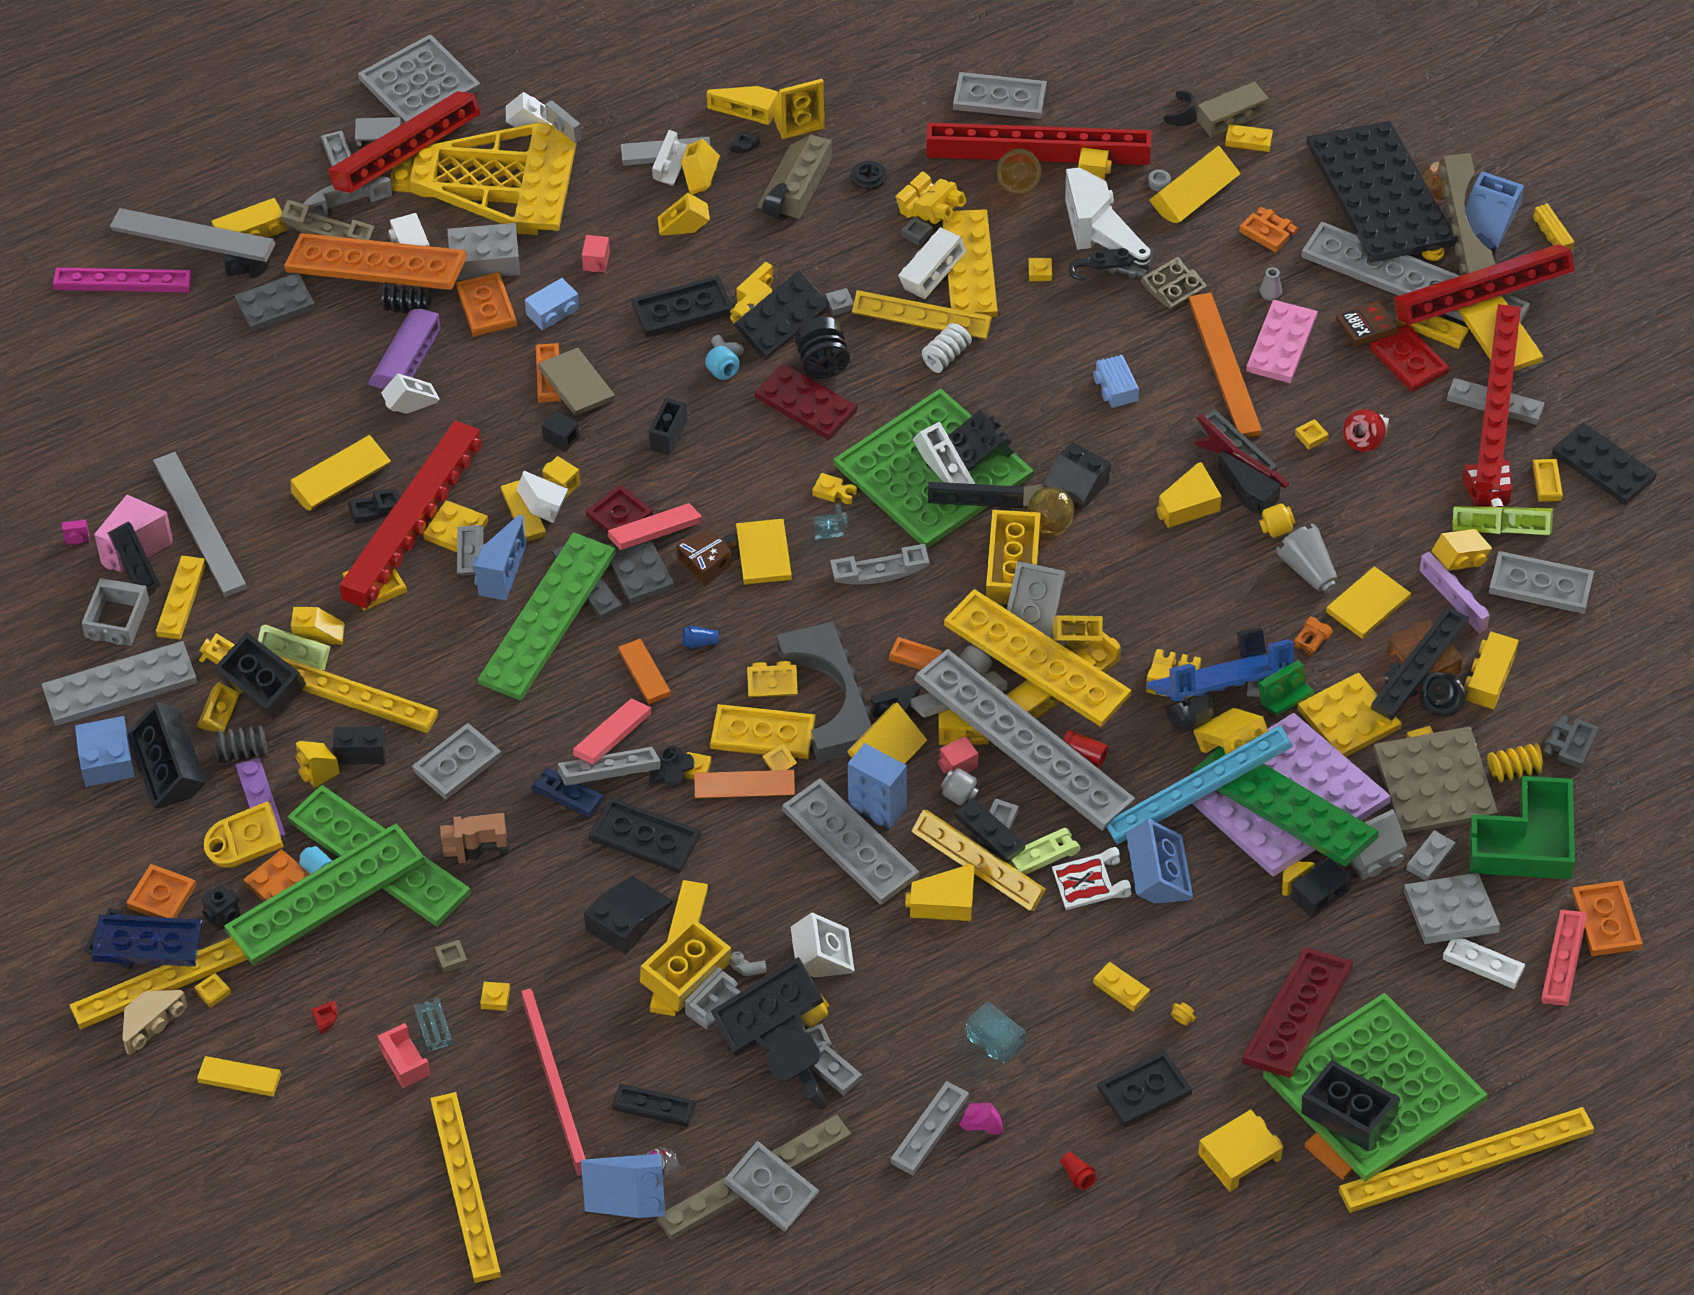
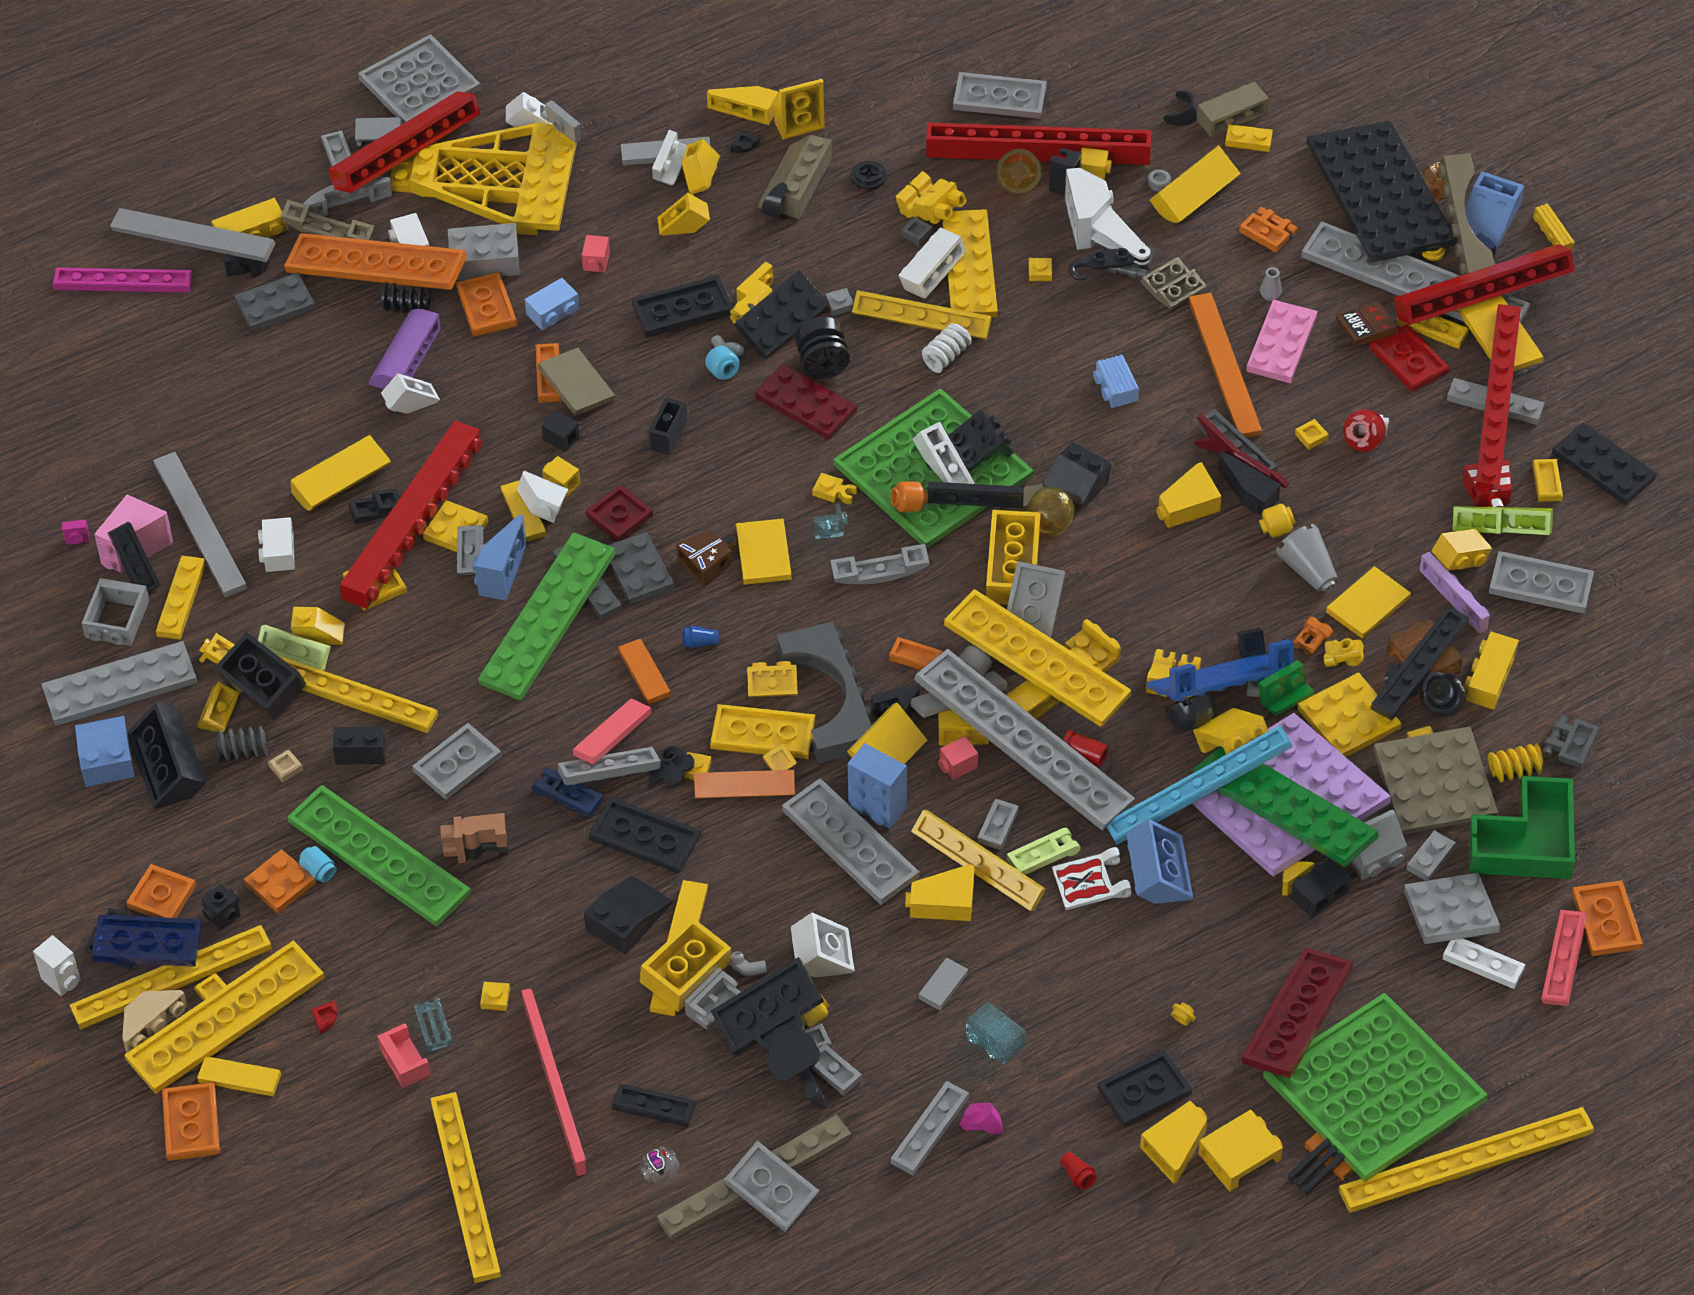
(57, 966): none -> white brick
(191, 1121): none -> orange tile
(224, 1017): none -> yellow plate
(243, 836): yellow tile -> none
(257, 788): medium lavender plate -> none
(278, 544): none -> white brick
(285, 766): none -> tan tile
(316, 763): yellow slope -> none
(324, 894): bright green plate -> none
(451, 956): dark tan plate -> none
(624, 1186): medium blue slope -> none
(654, 526): coral tile -> none
(908, 496): none -> orange head
(943, 984): none -> light grey tile
(959, 786): light grey head -> none
(990, 830): black plate -> none
(1058, 168): none -> black hinge
(1075, 628): yellow torso -> none
(1121, 986): yellow plate -> none
(1175, 1139): none -> yellow slope
(1332, 1151): none -> black tile
(1345, 651): none -> yellow plate
(1350, 1105): black brick -> none

